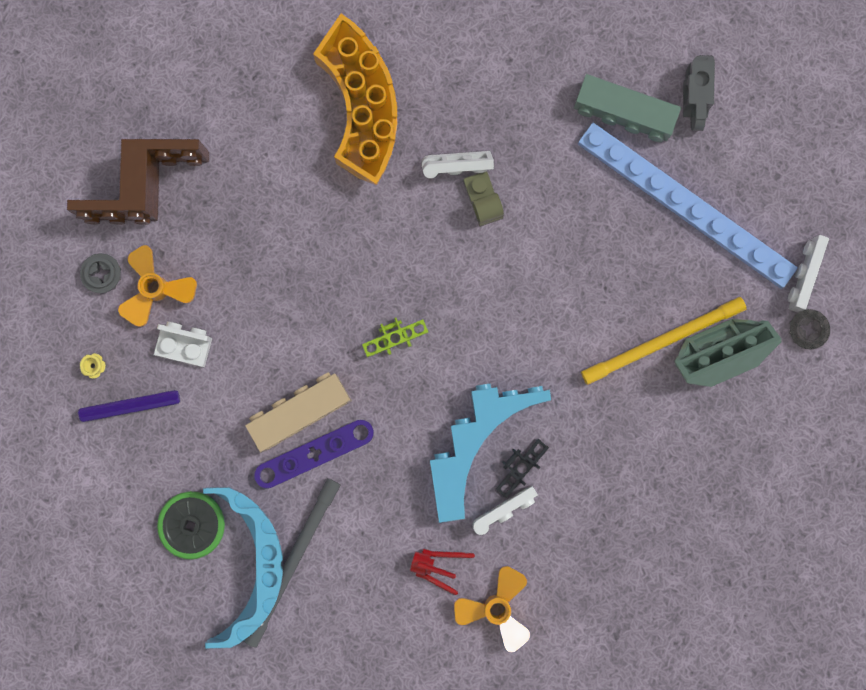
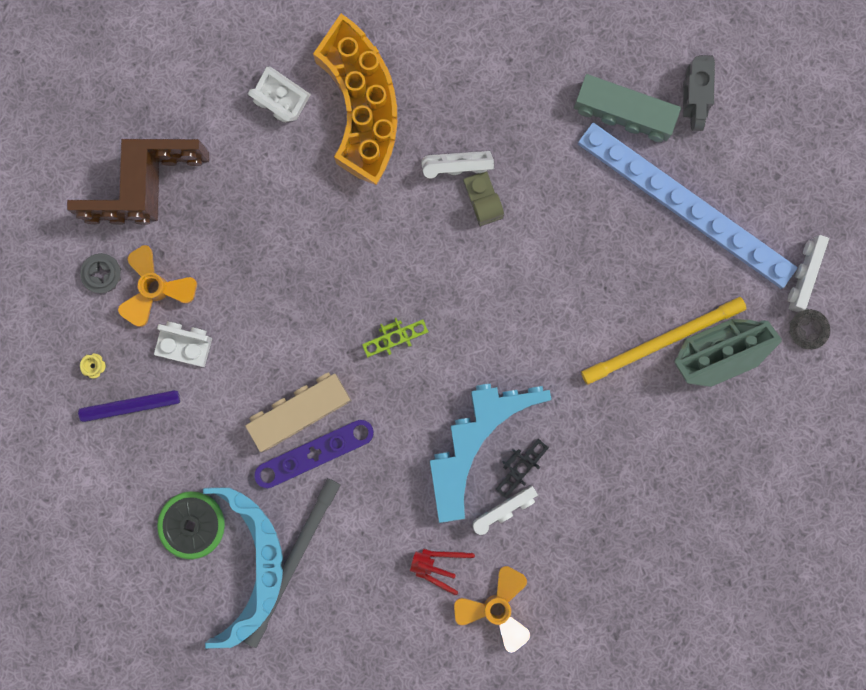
(279, 95): none -> white bracket

